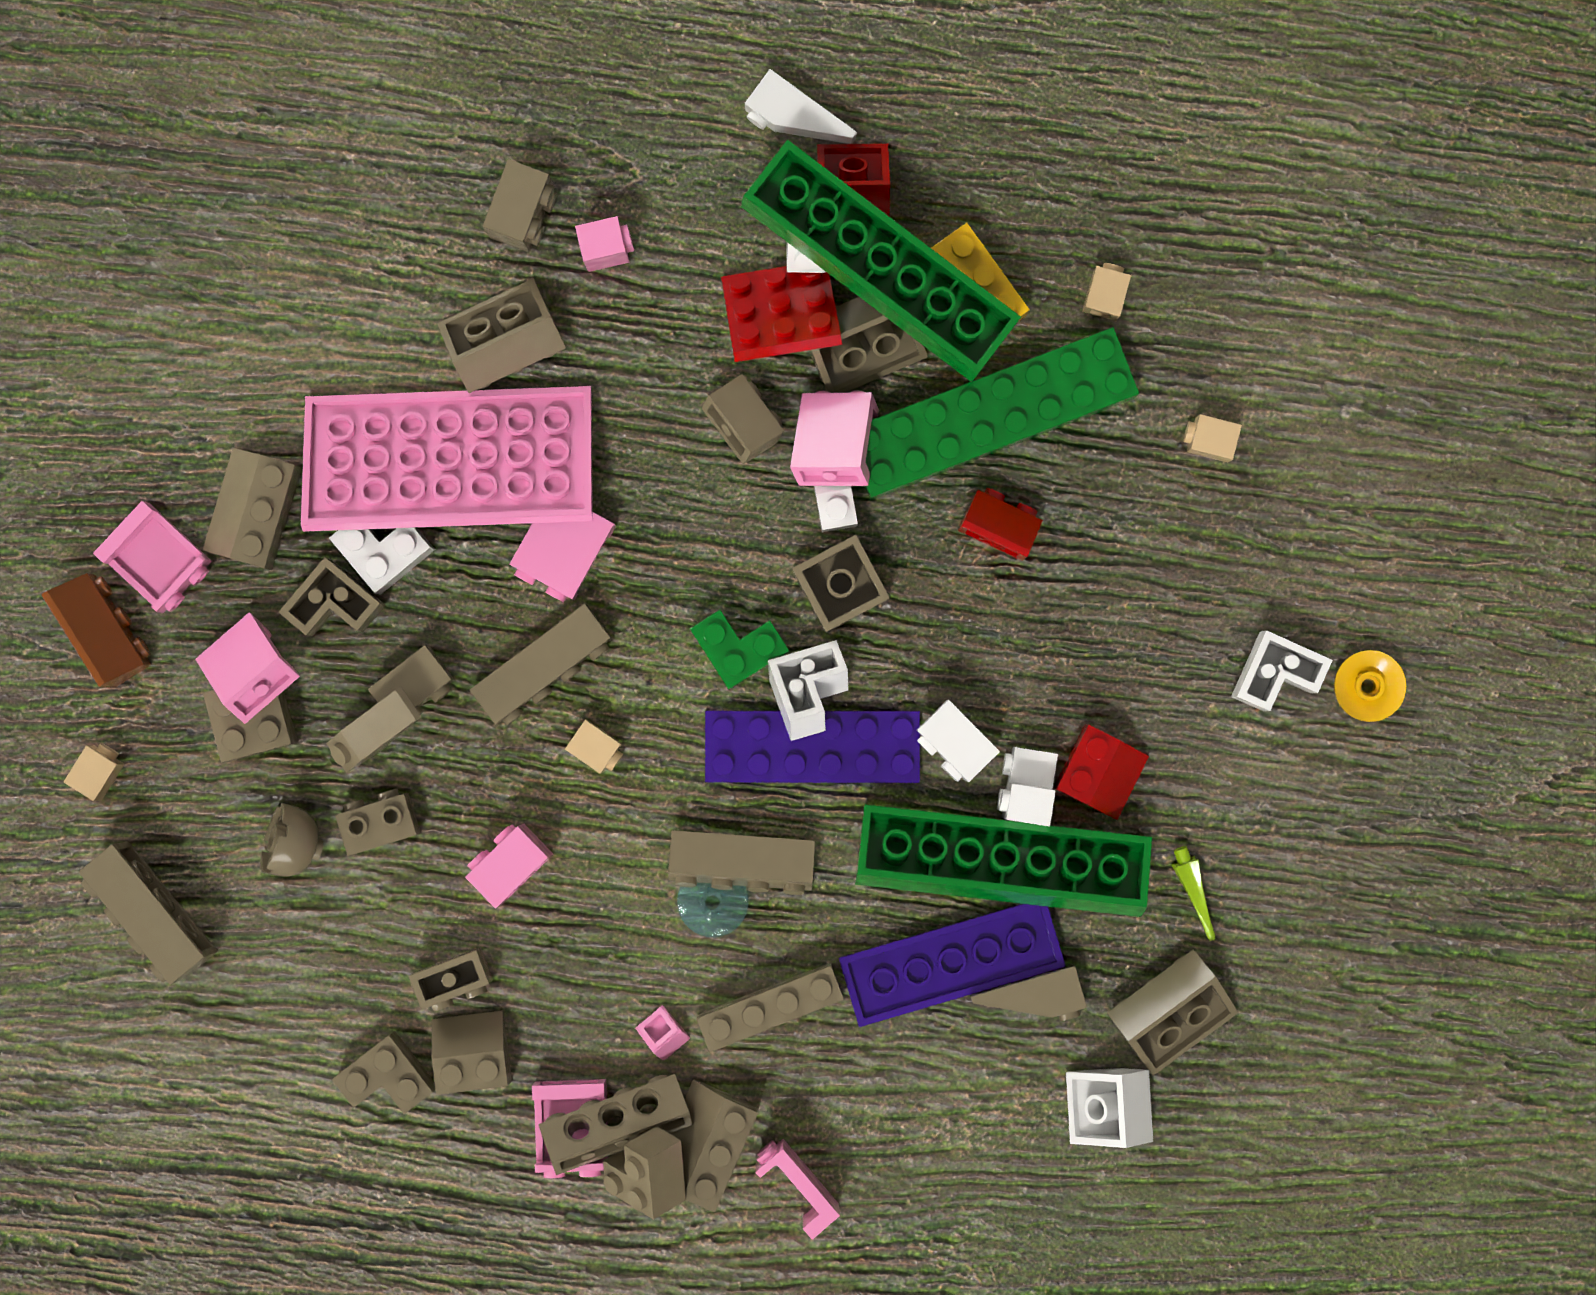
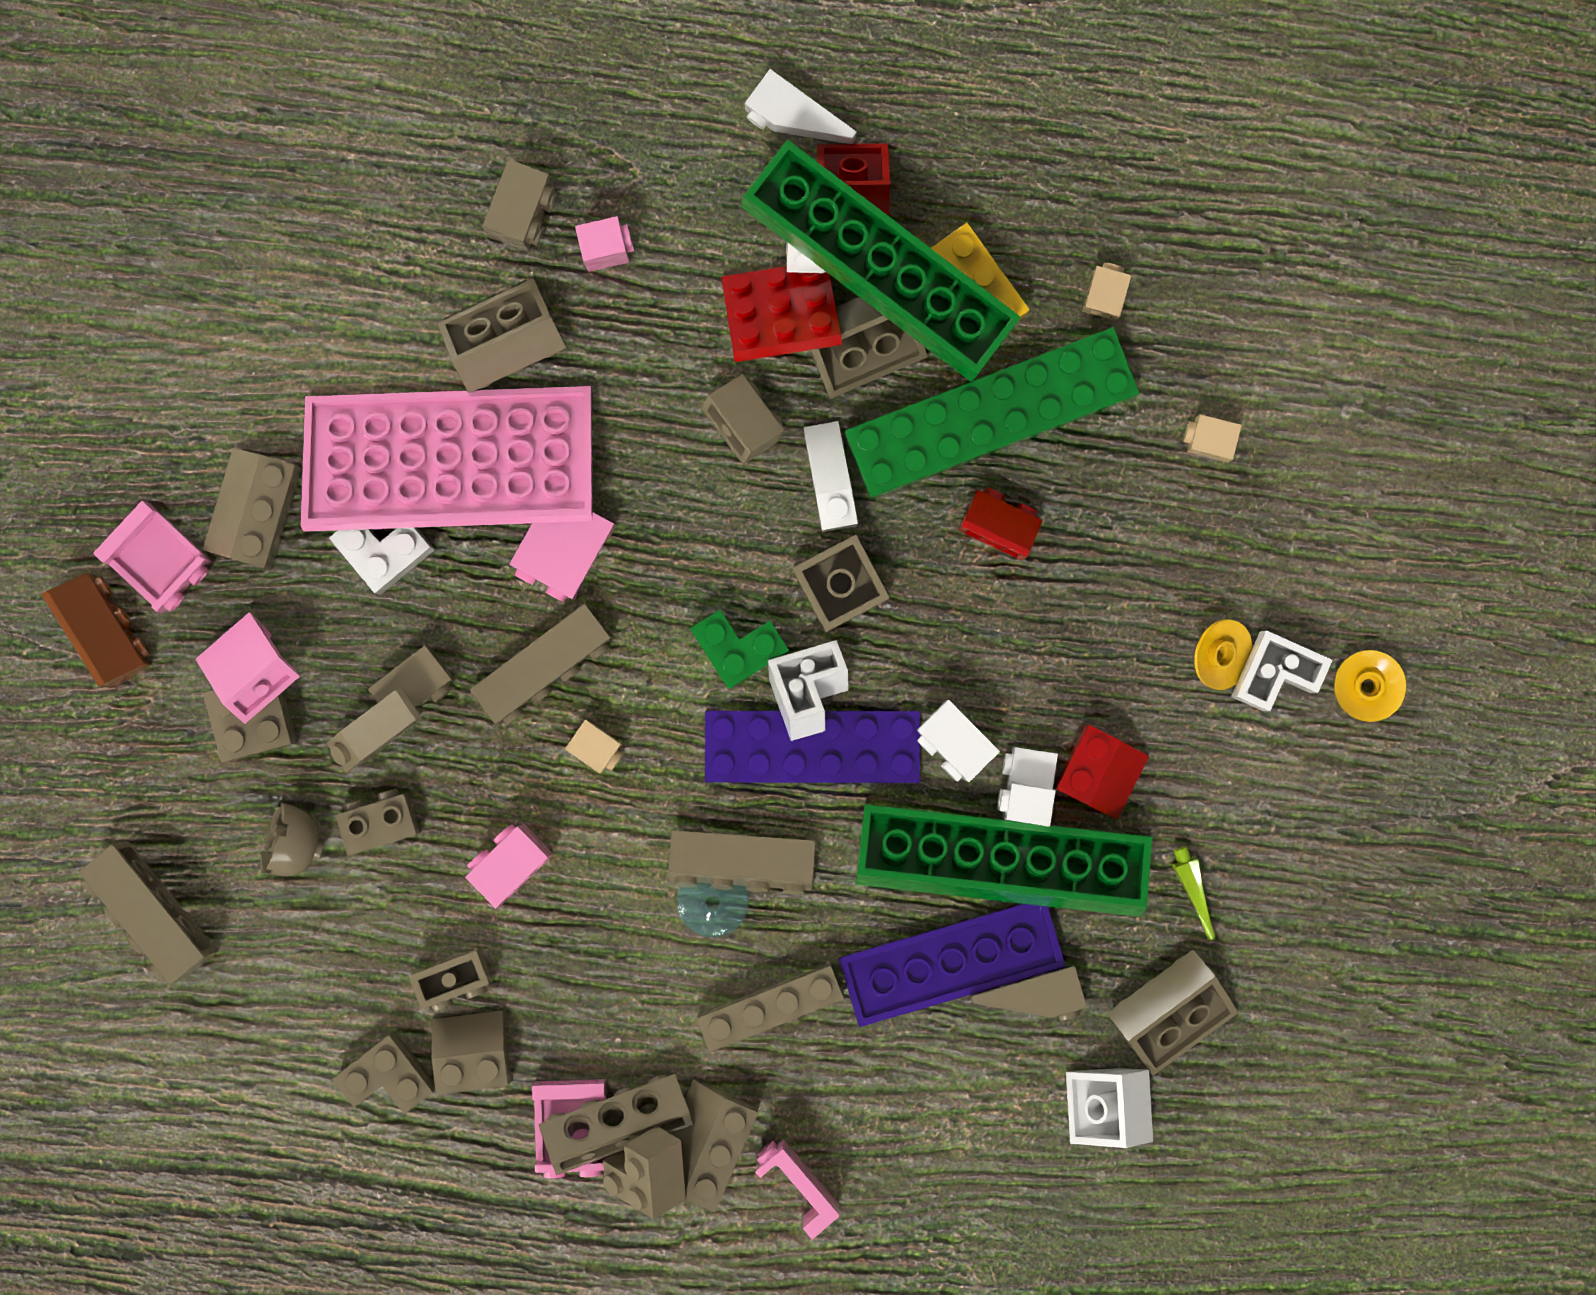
(94, 771): tan brick -> none
(330, 591): dark tan brick -> none
(662, 1033): bright pink slope -> none
(833, 439): bright pink panel -> none
(1222, 654): none -> yellow dish

